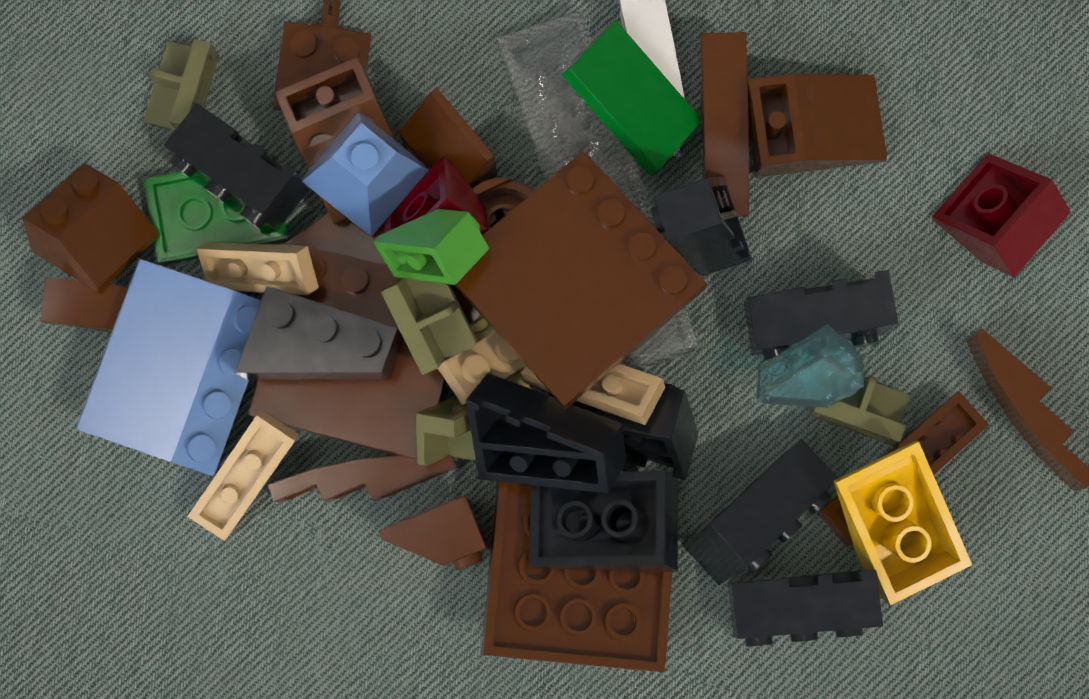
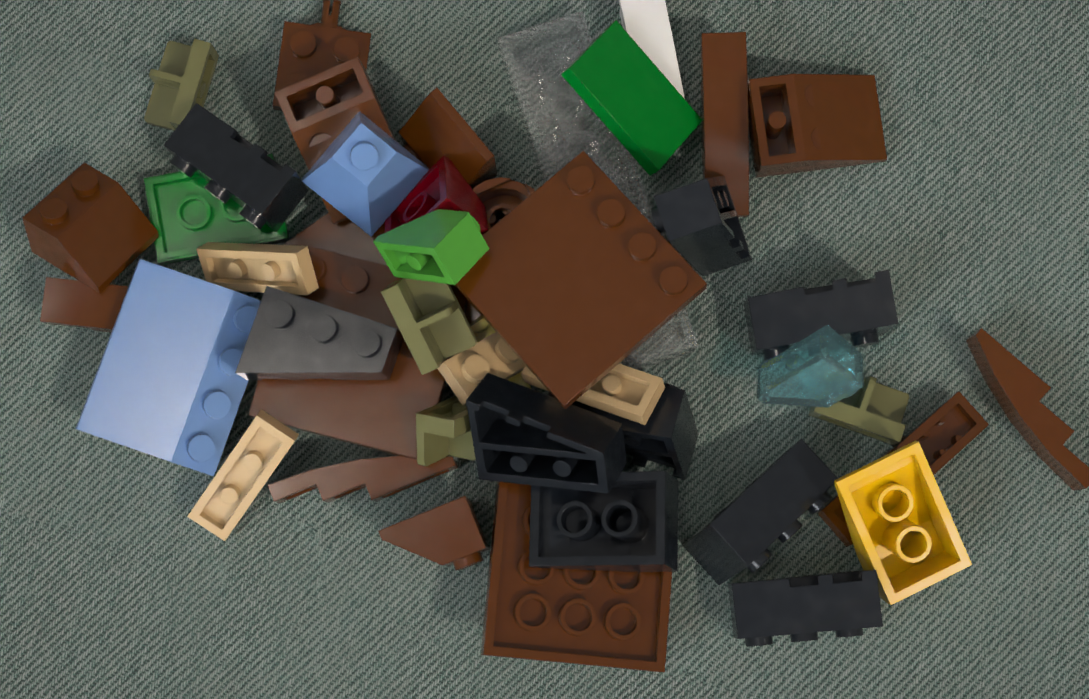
(1002, 213): dark red slope -> none

